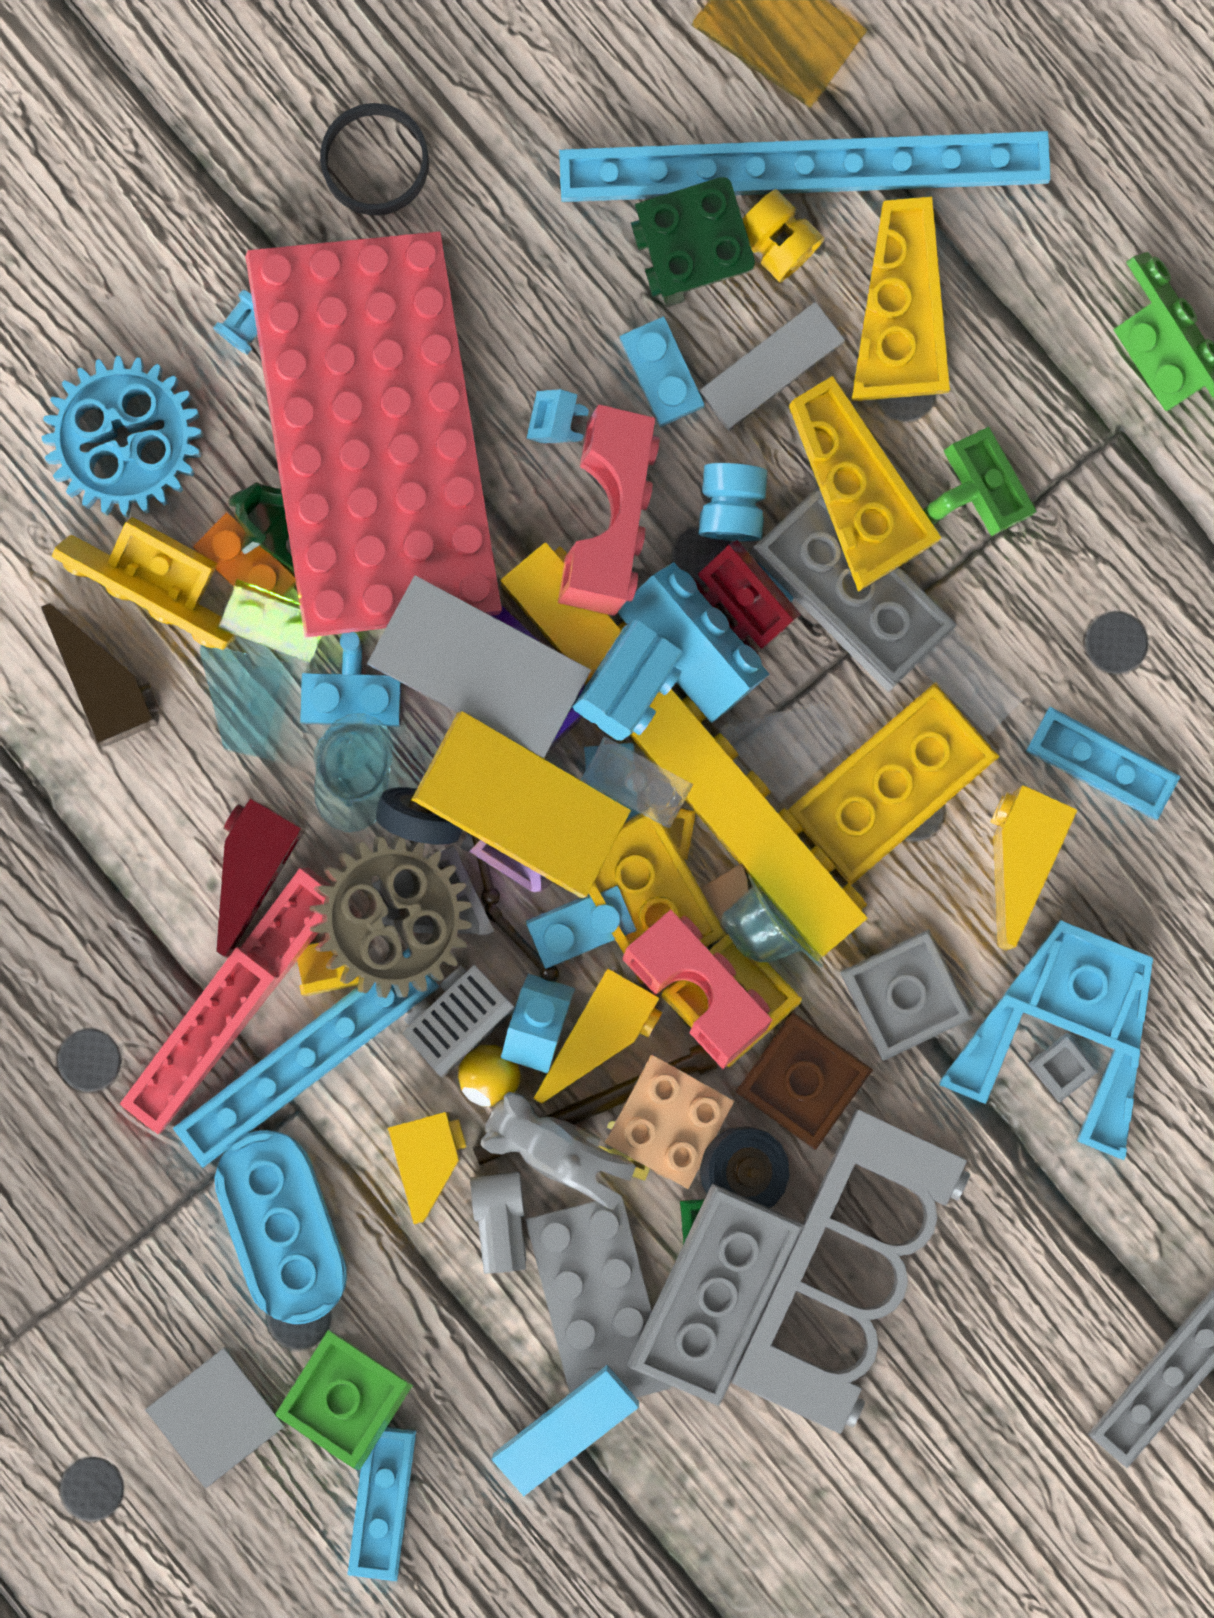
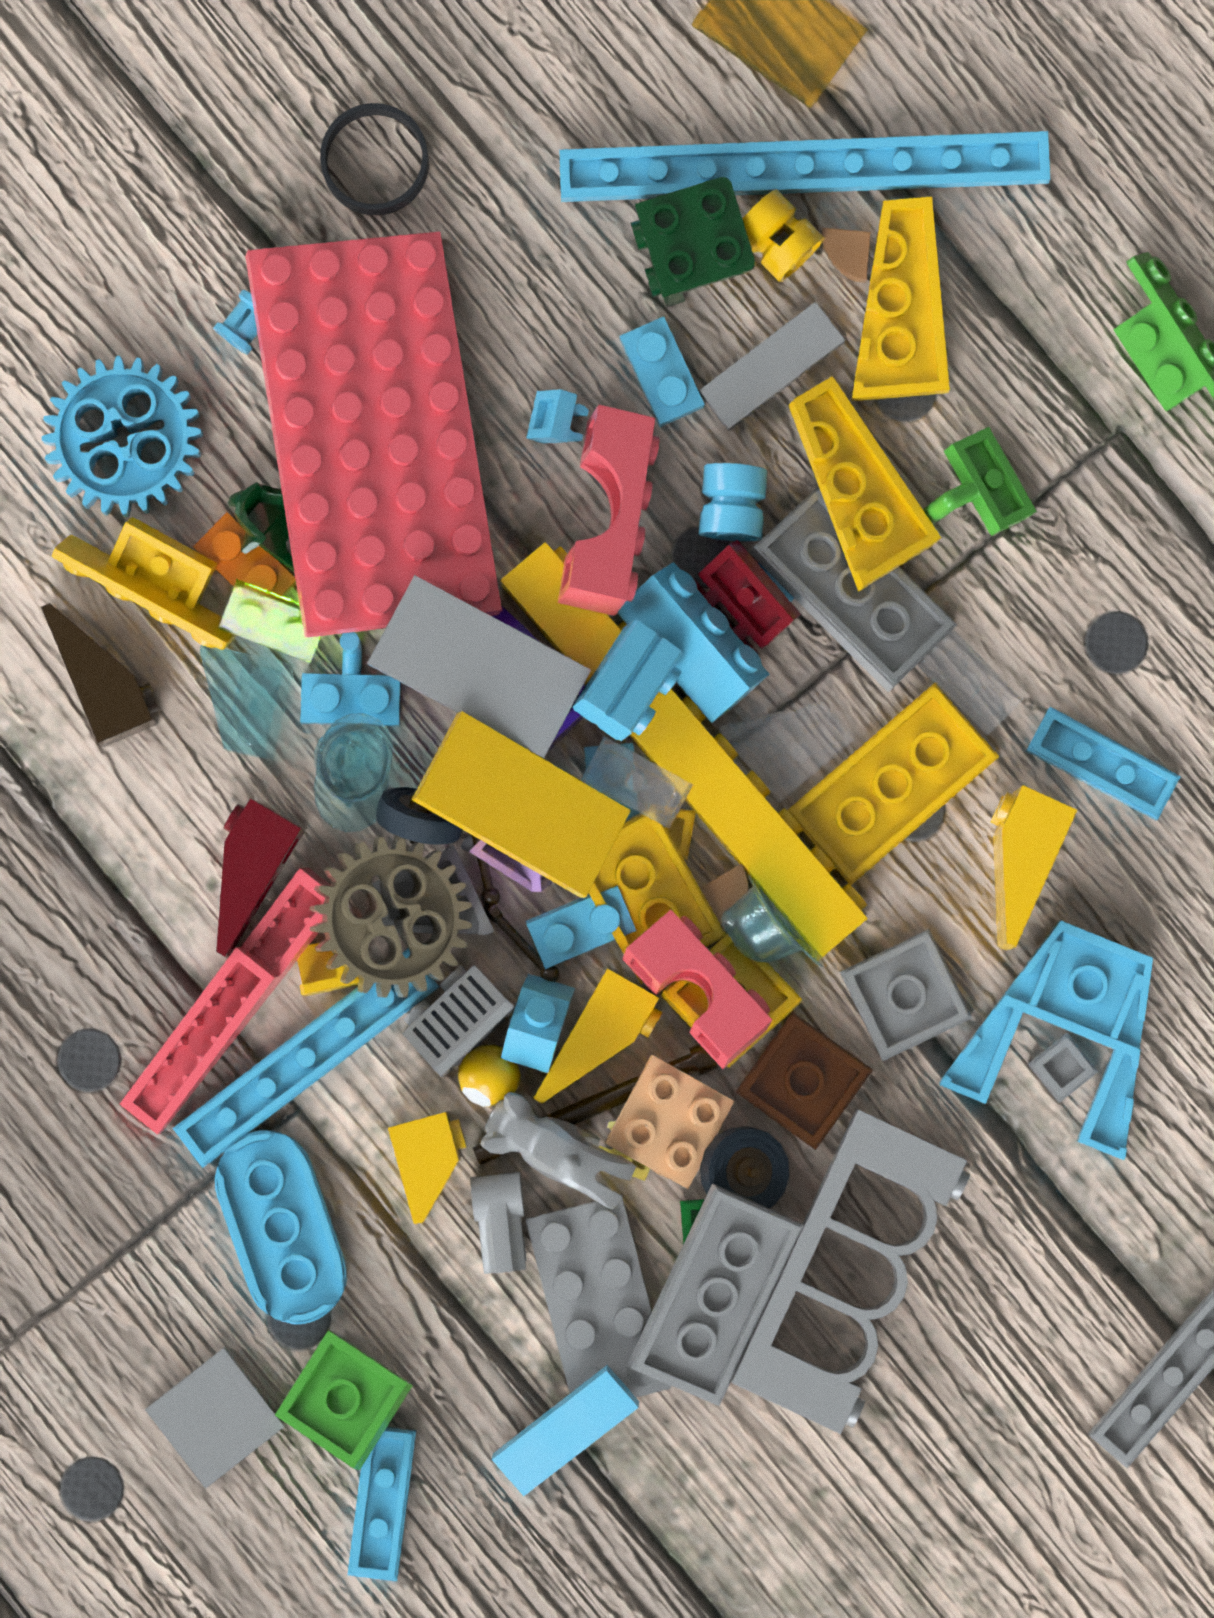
(848, 252): none -> medium nougat tile

